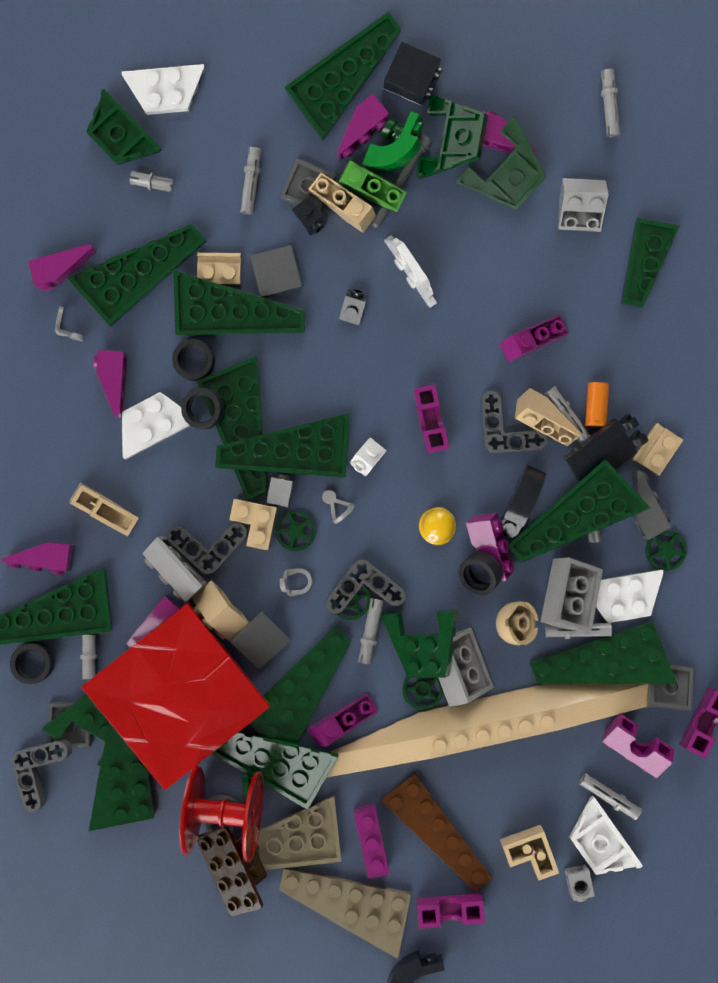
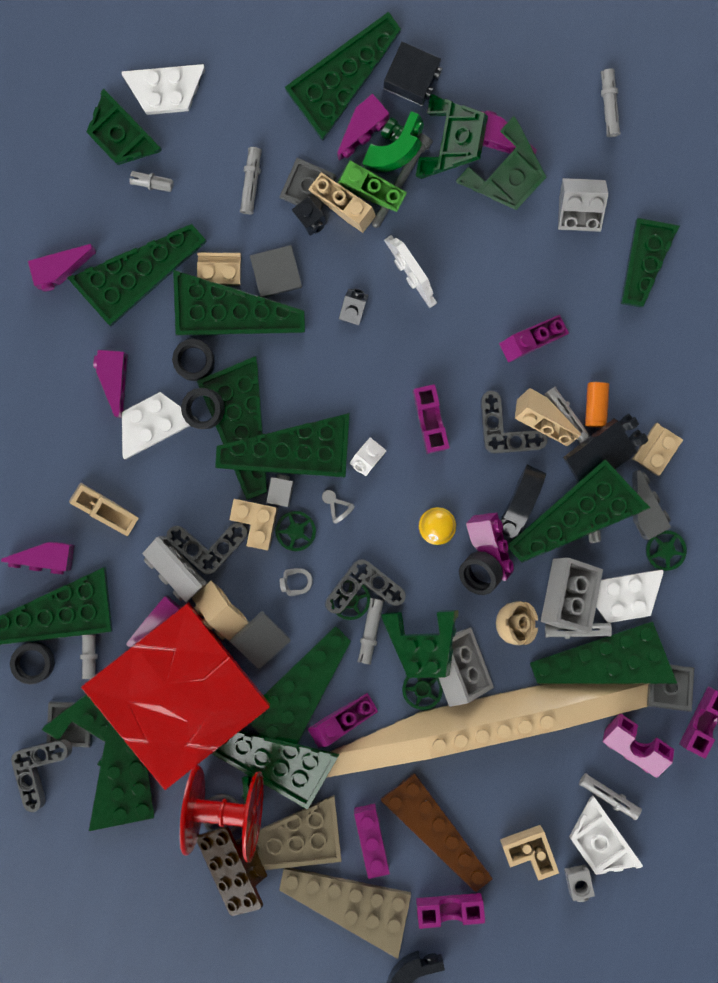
(58, 331): light grey piece -> none

